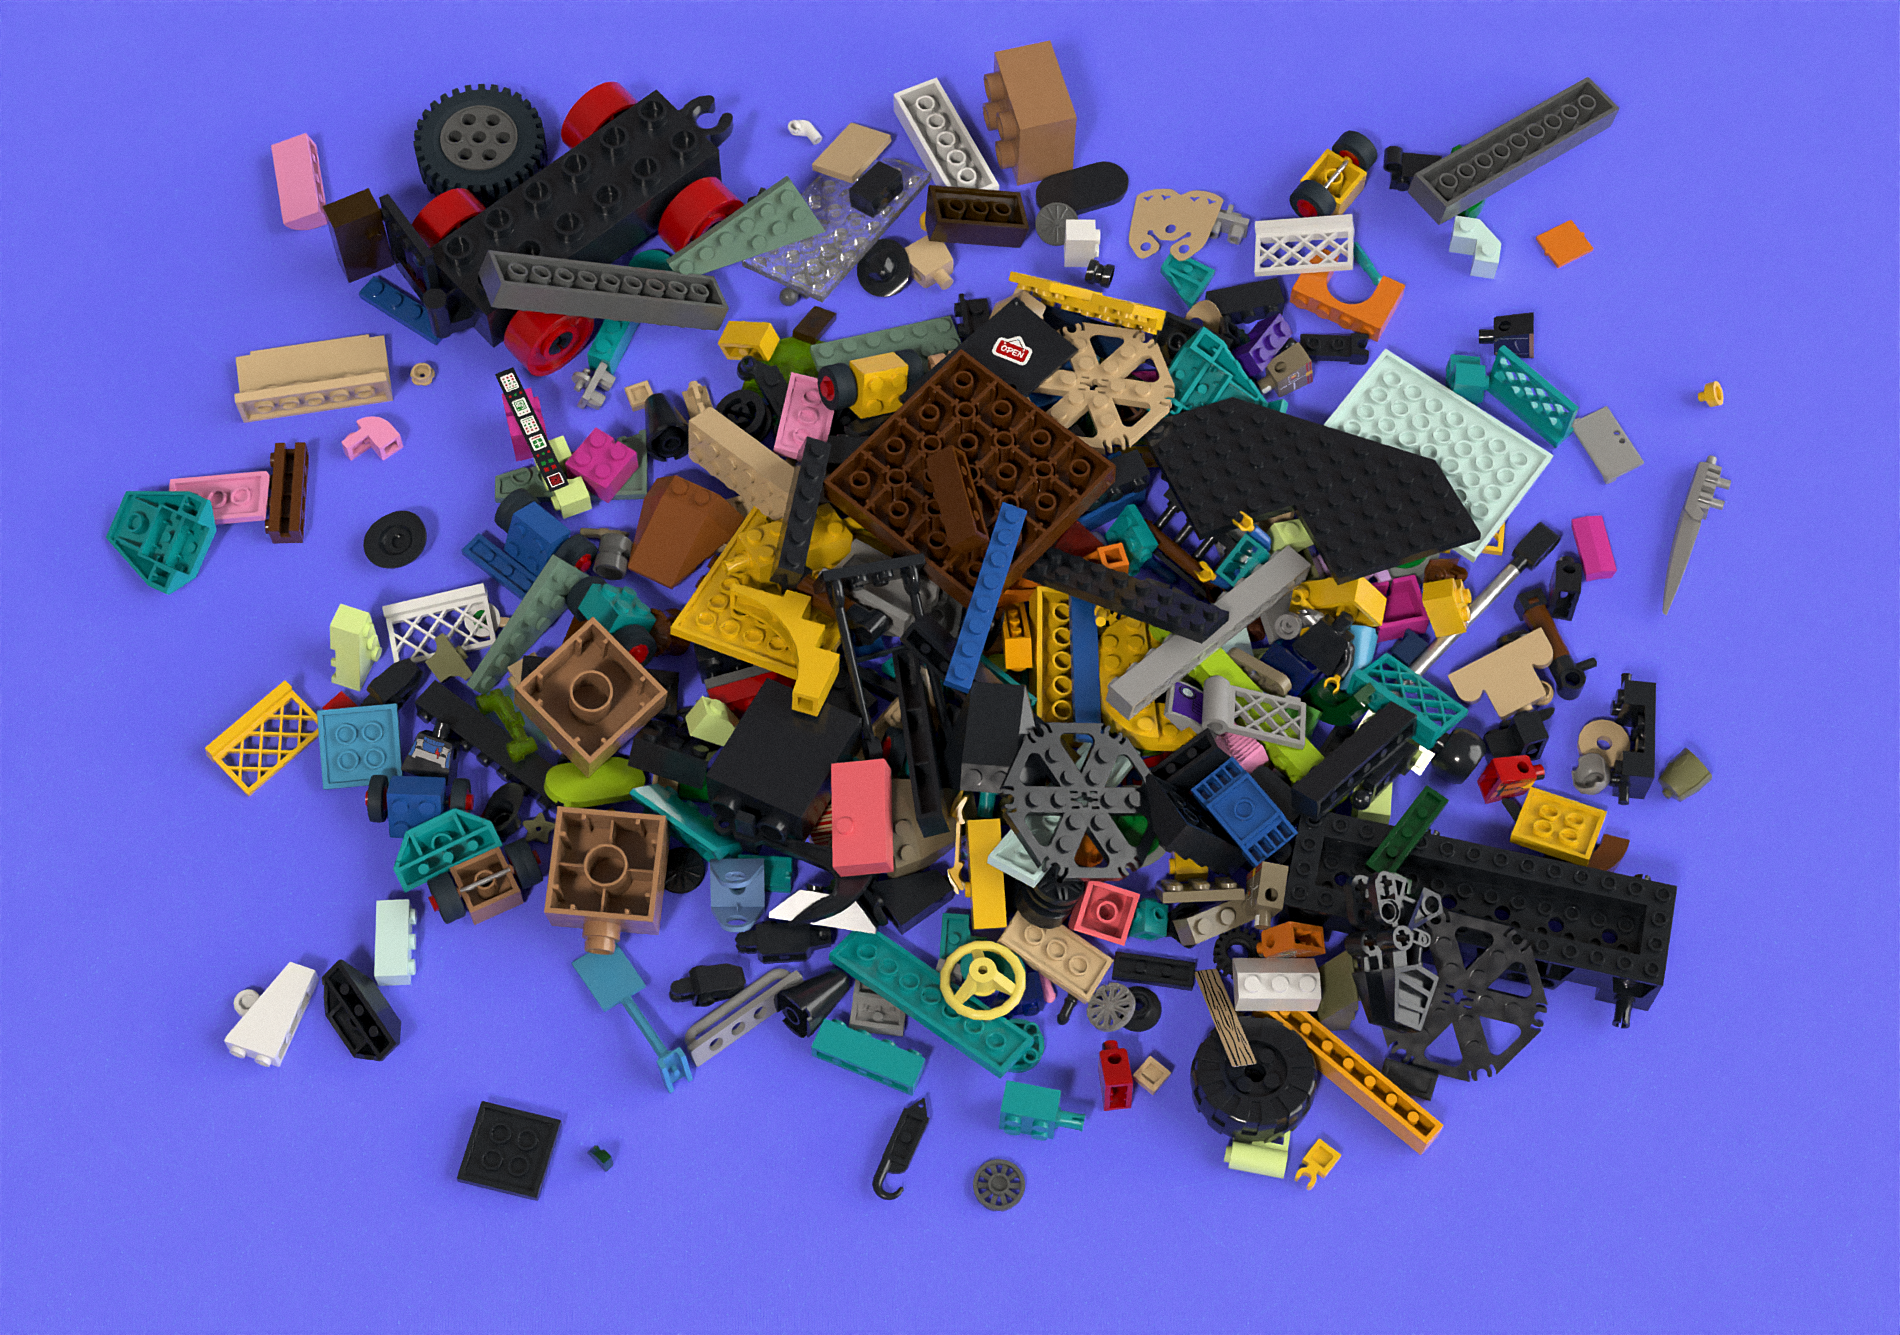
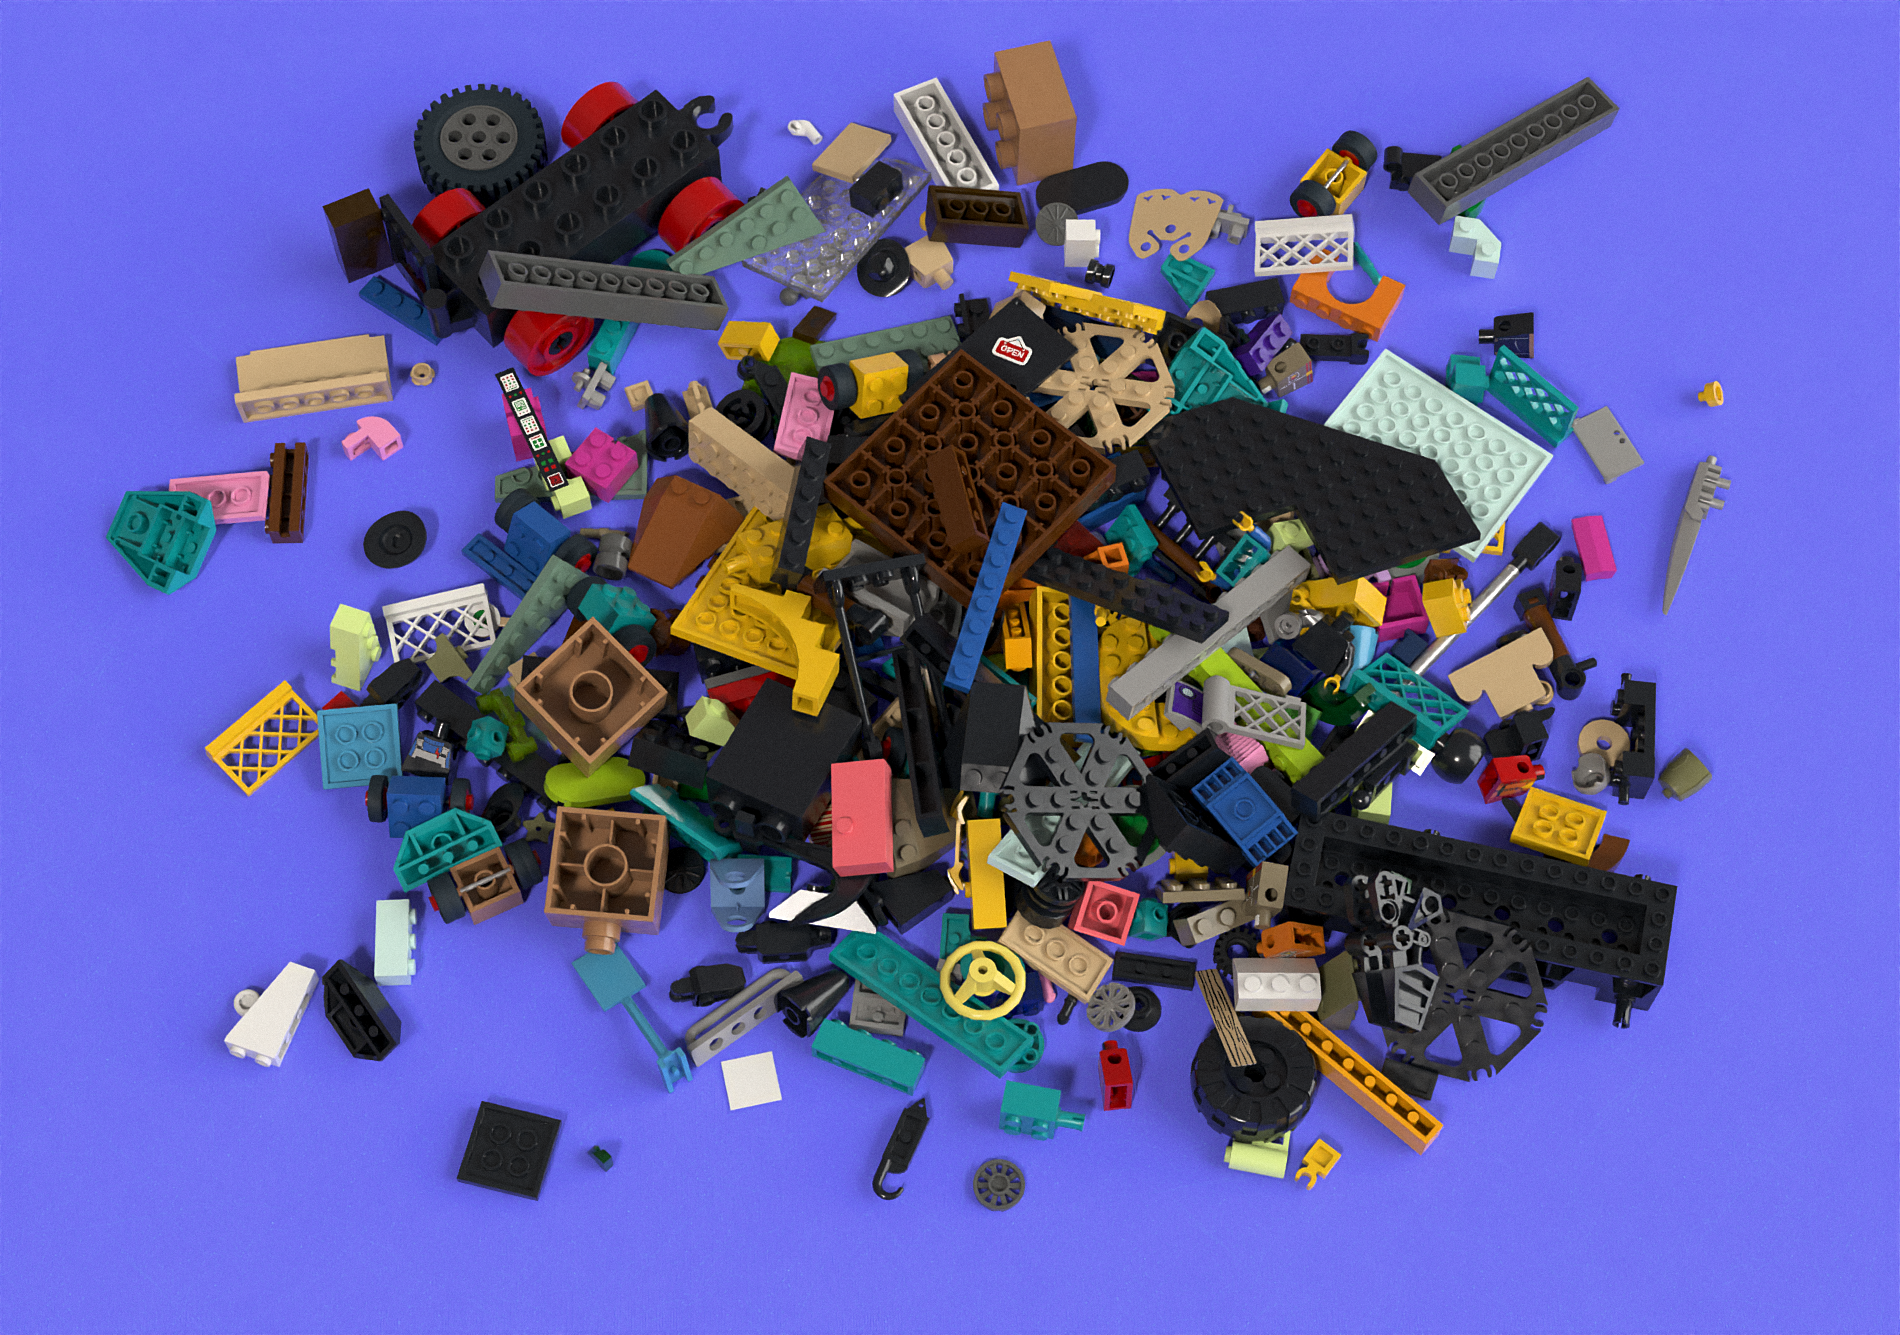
(299, 183): bright pink brick -> none
(487, 738): none -> teal brick
(751, 1080): none -> white sticker
(1151, 1075): tan plate -> none
(1407, 832): dark green plate -> none
(1564, 243): orange piece -> none

